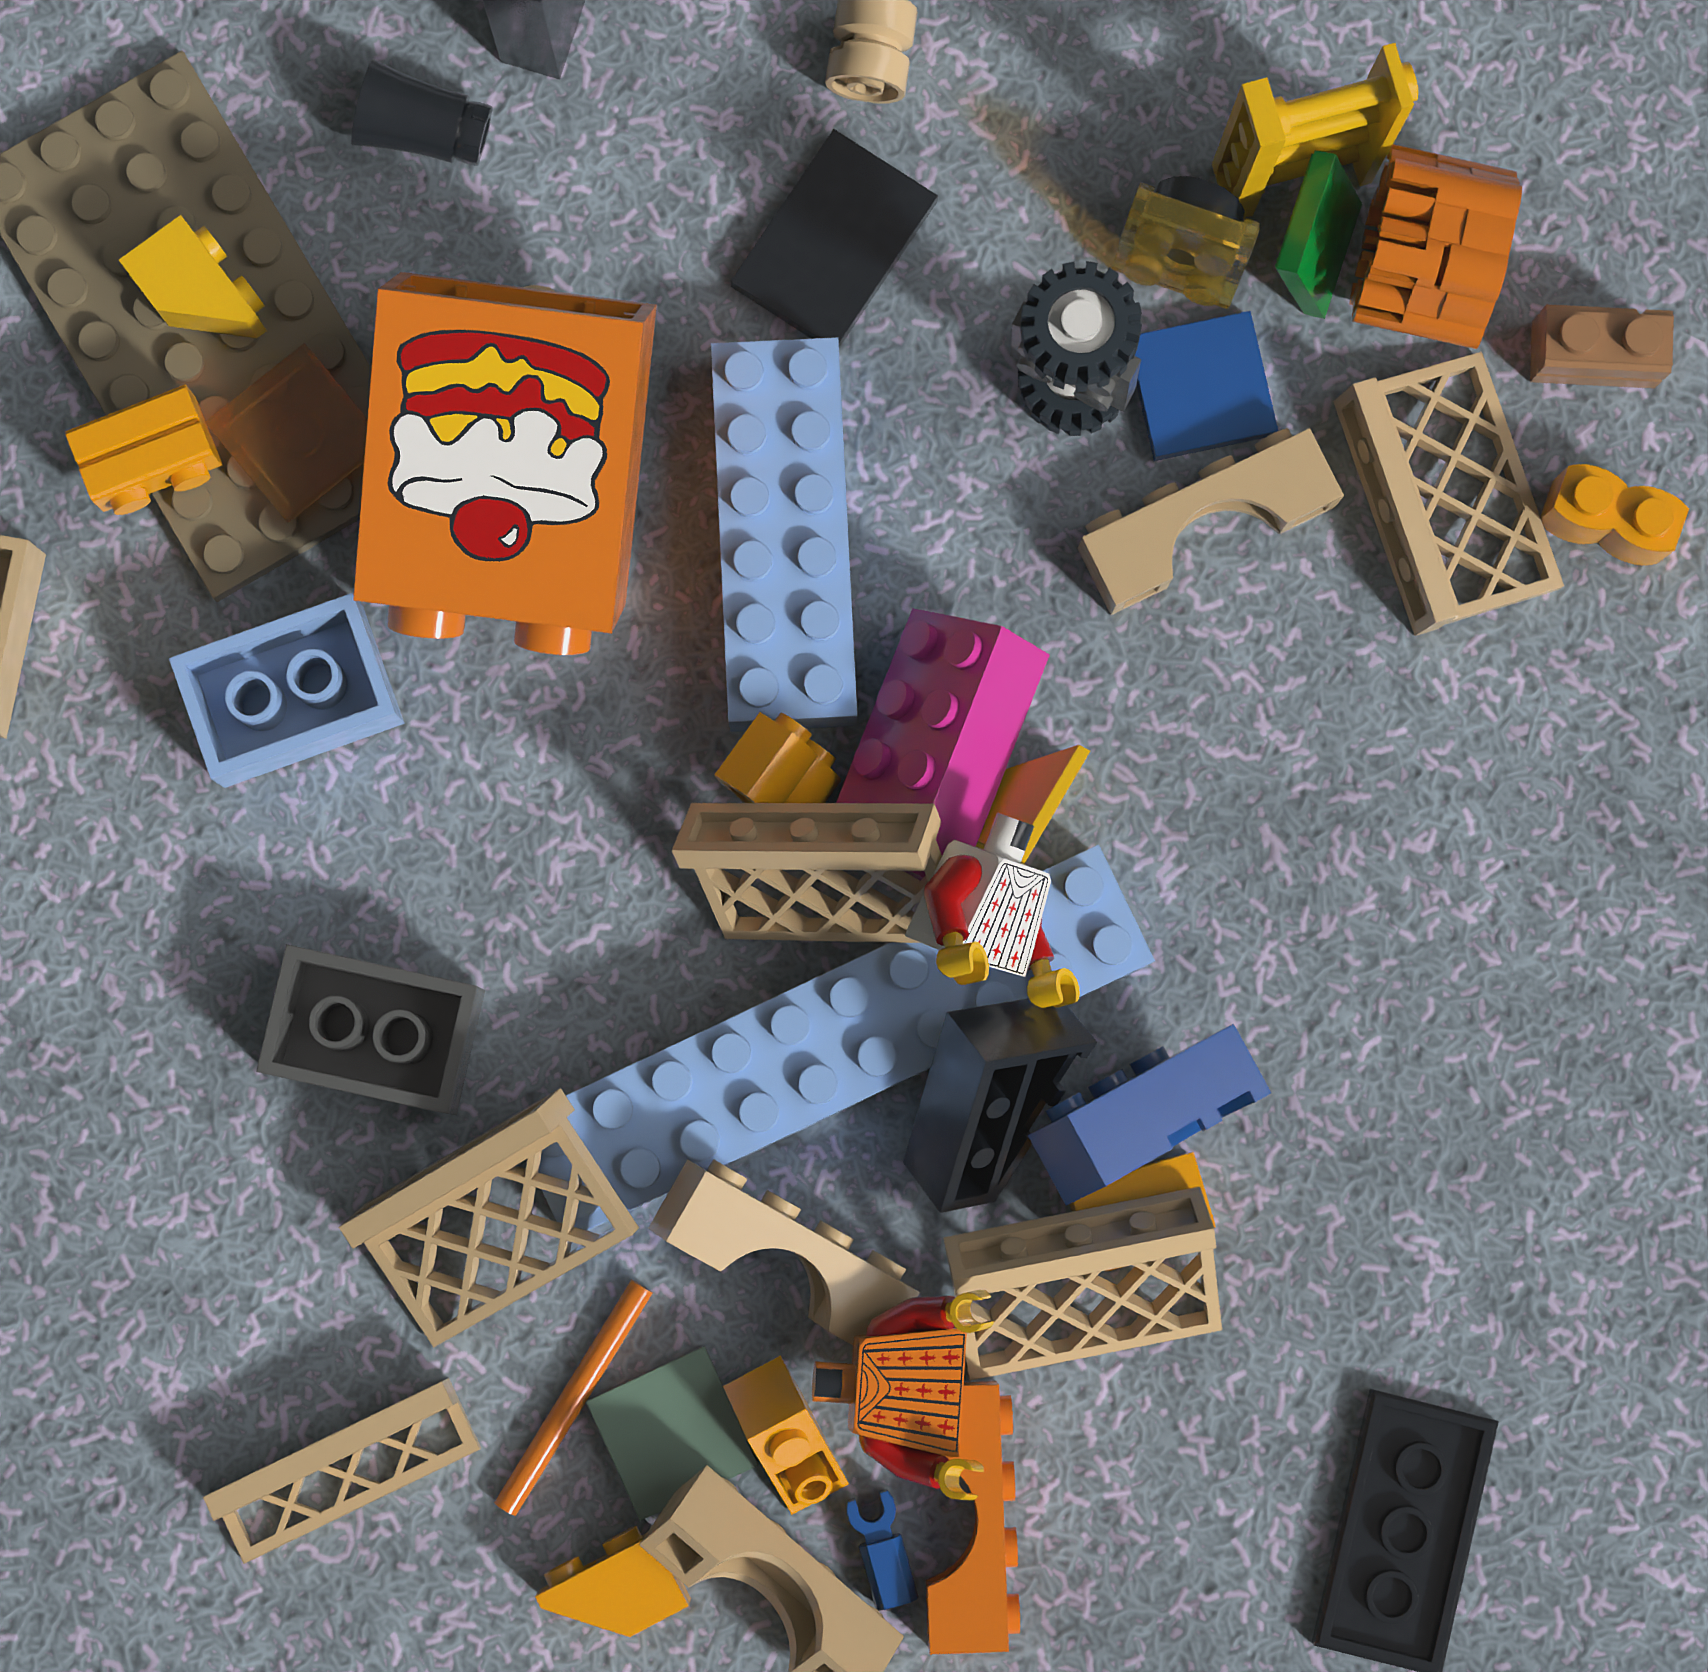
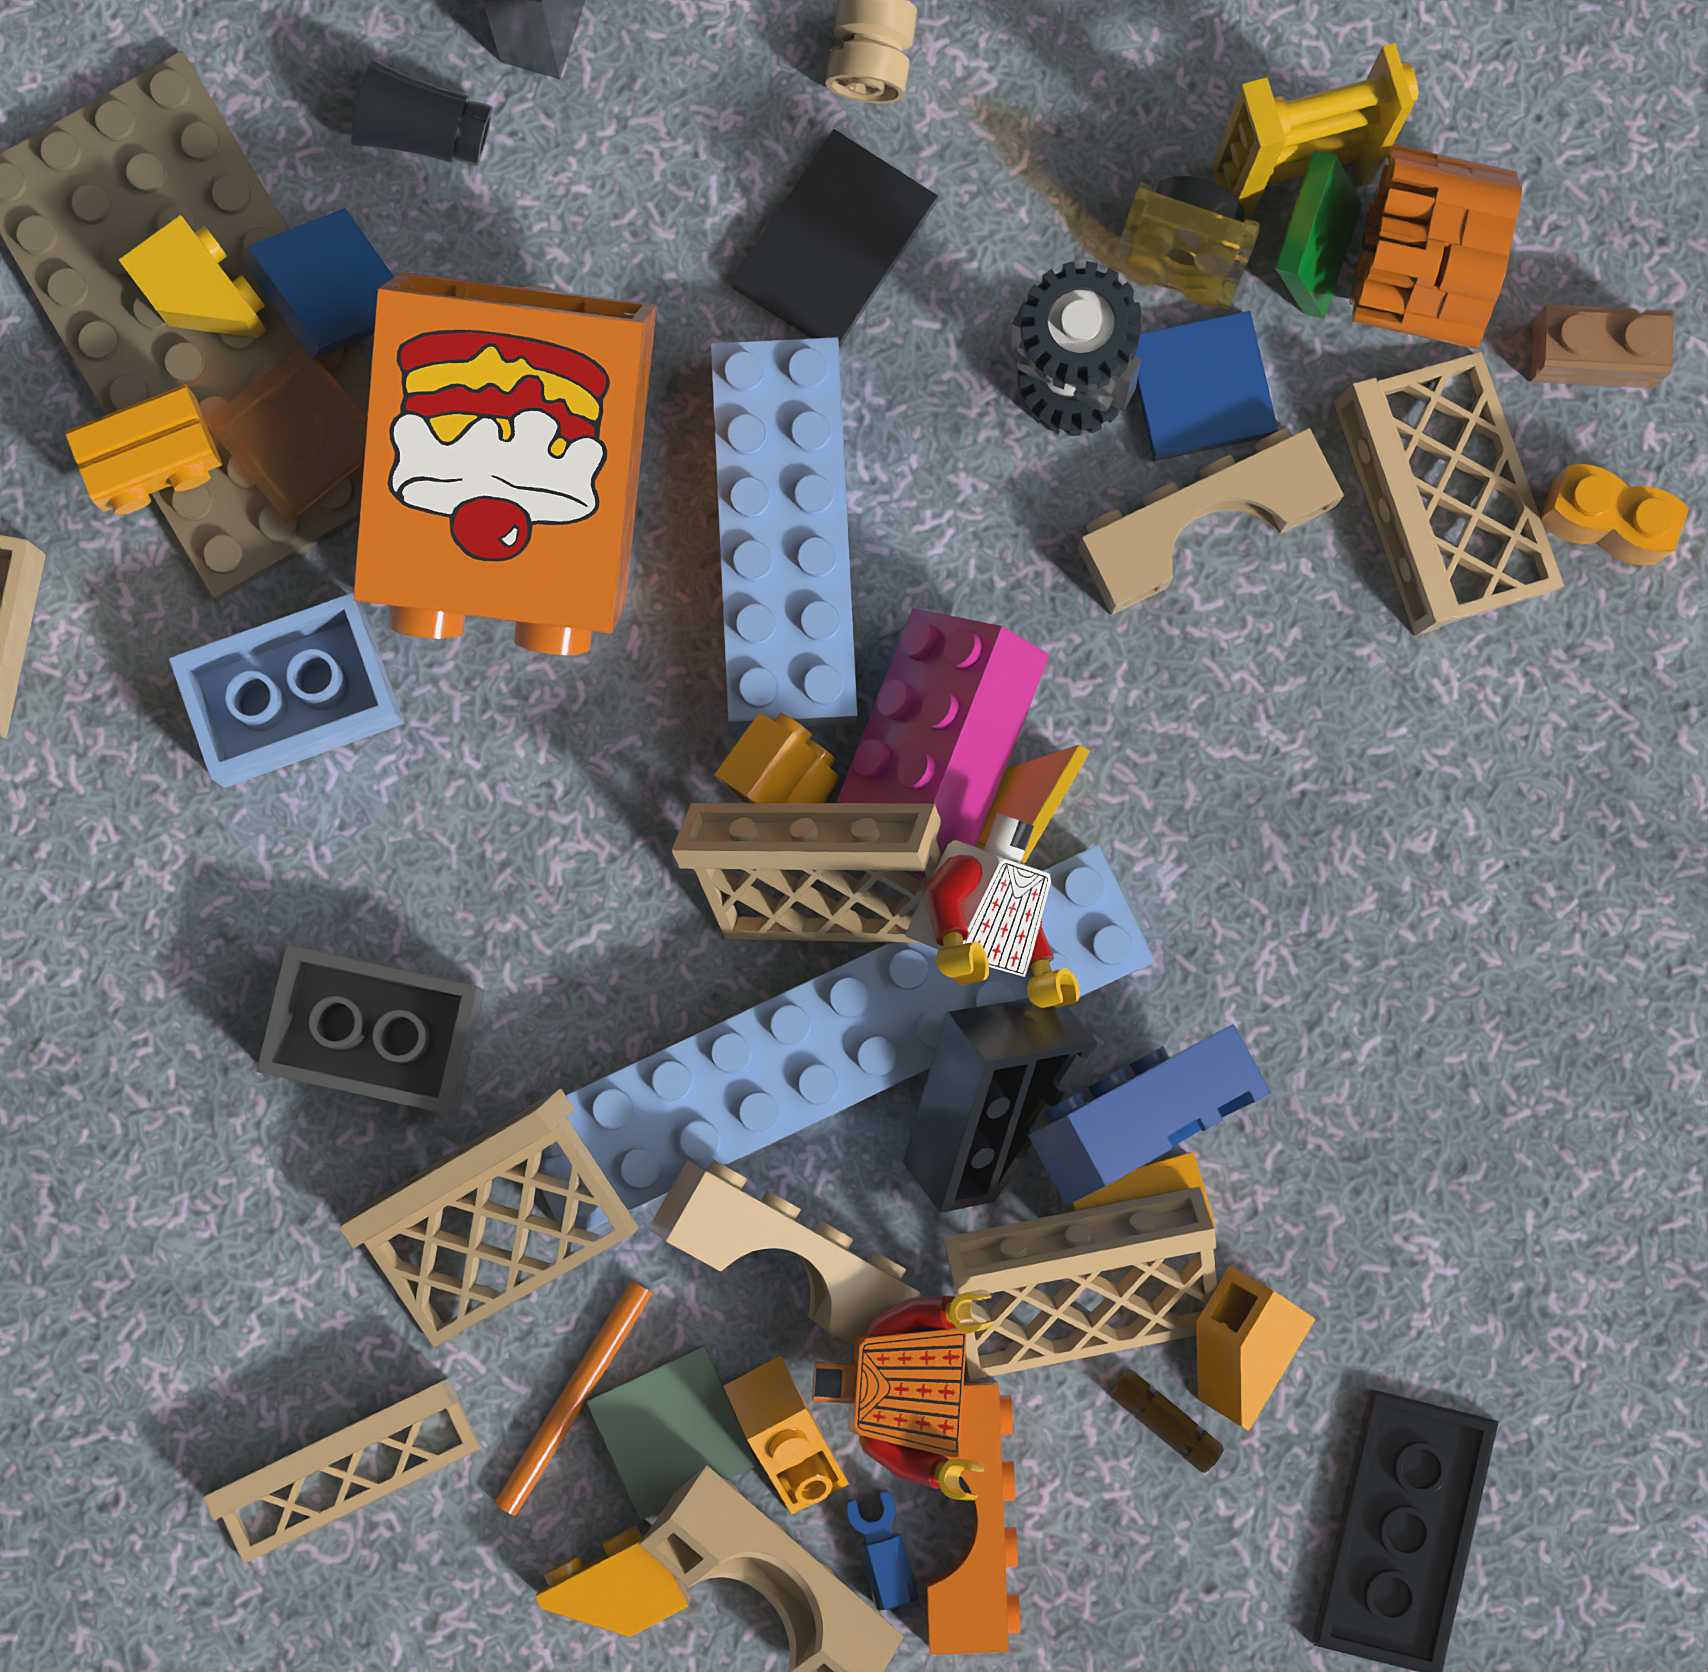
(321, 281): none -> blue tile
(1166, 1421): none -> dark brown axle
(1245, 1345): none -> light orange slope

